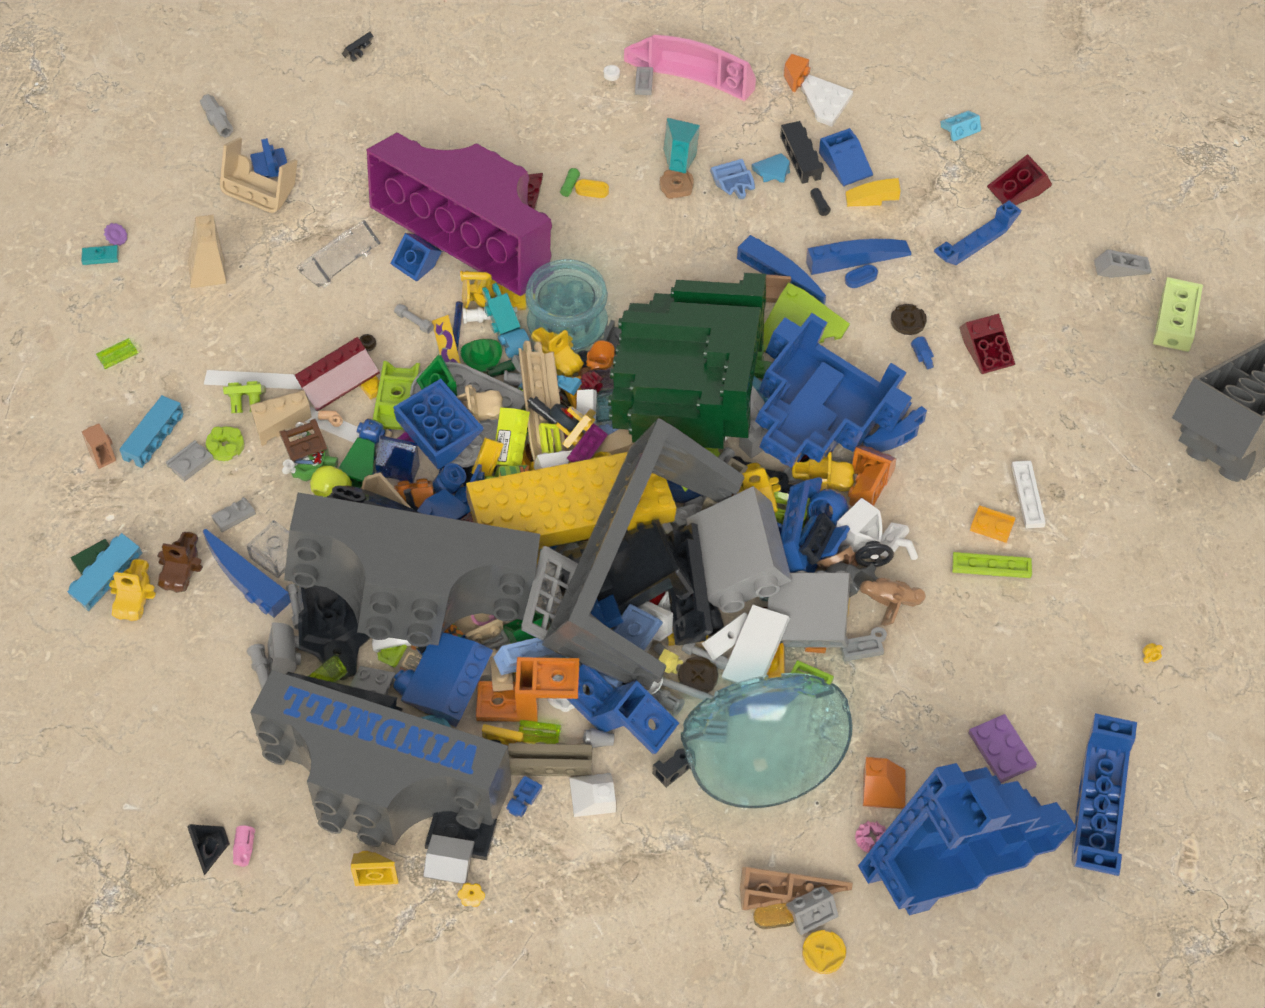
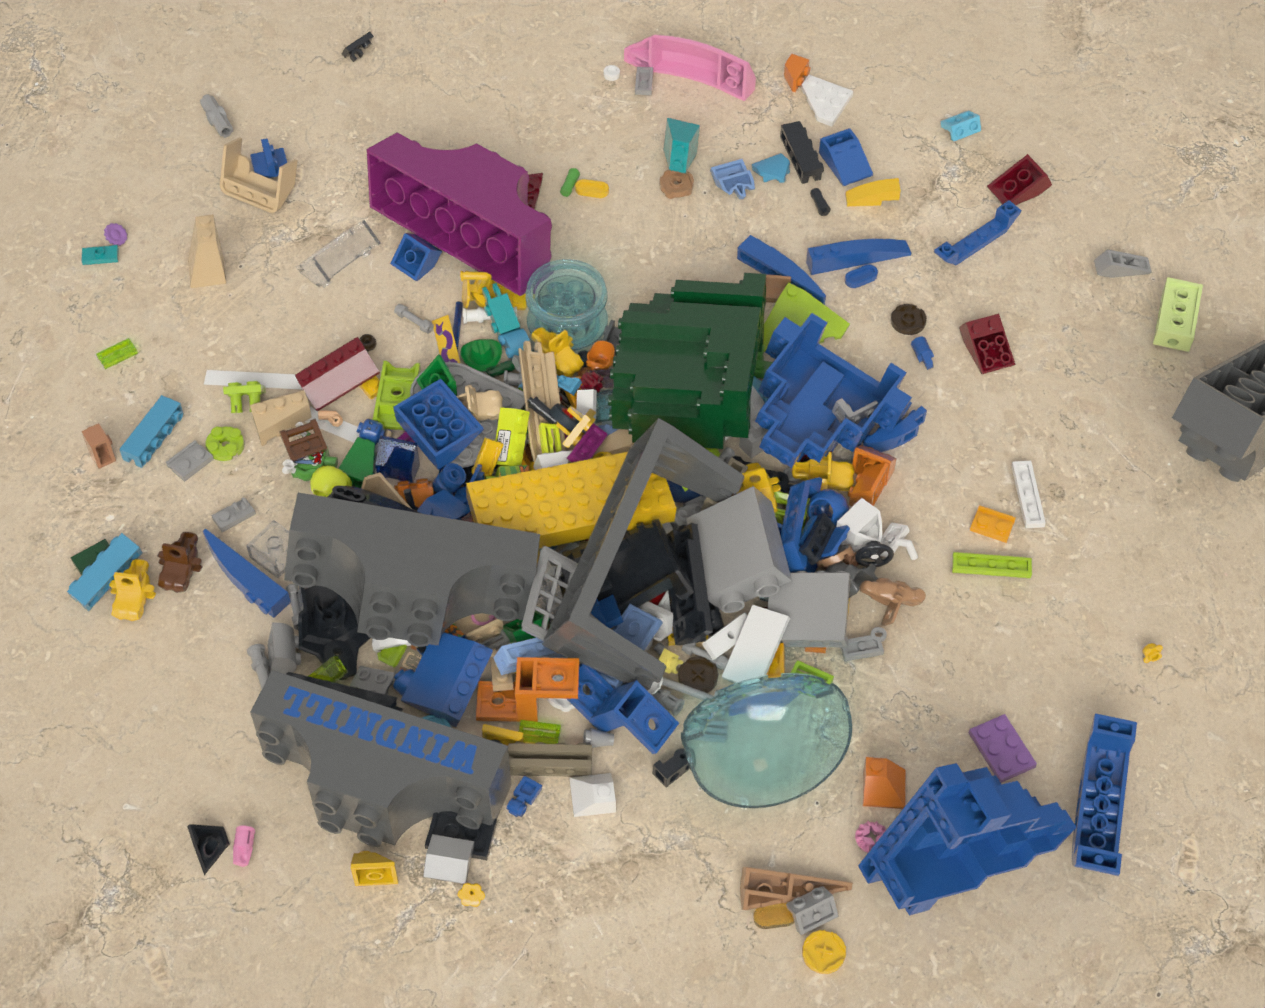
(843, 410): none -> light grey bracket

